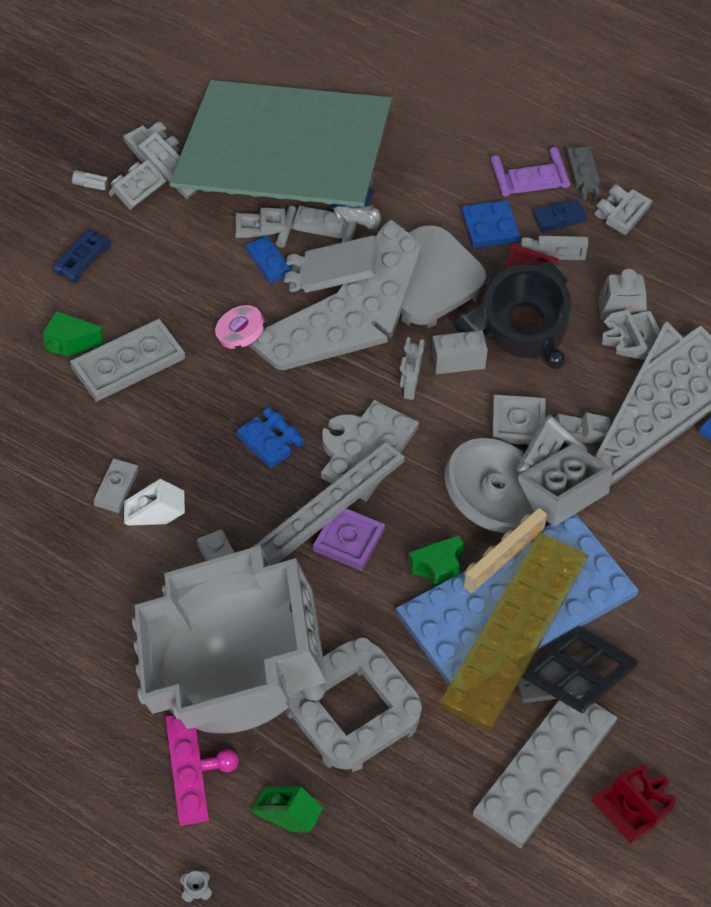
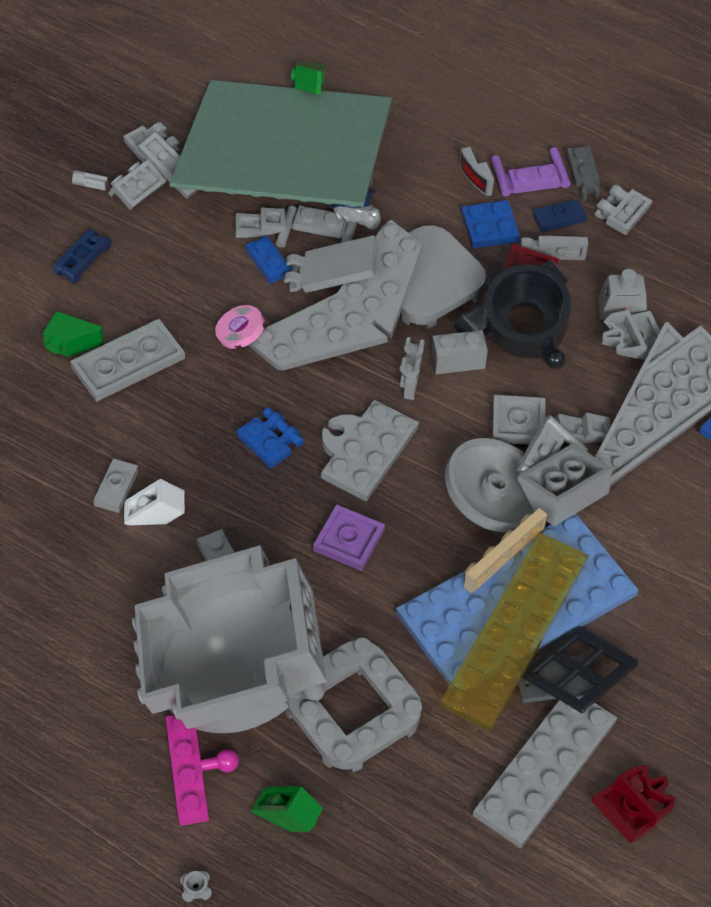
(309, 77): none -> green slope
(330, 502): light grey tile -> none
(437, 560): green brick -> none
(476, 173): none -> slope

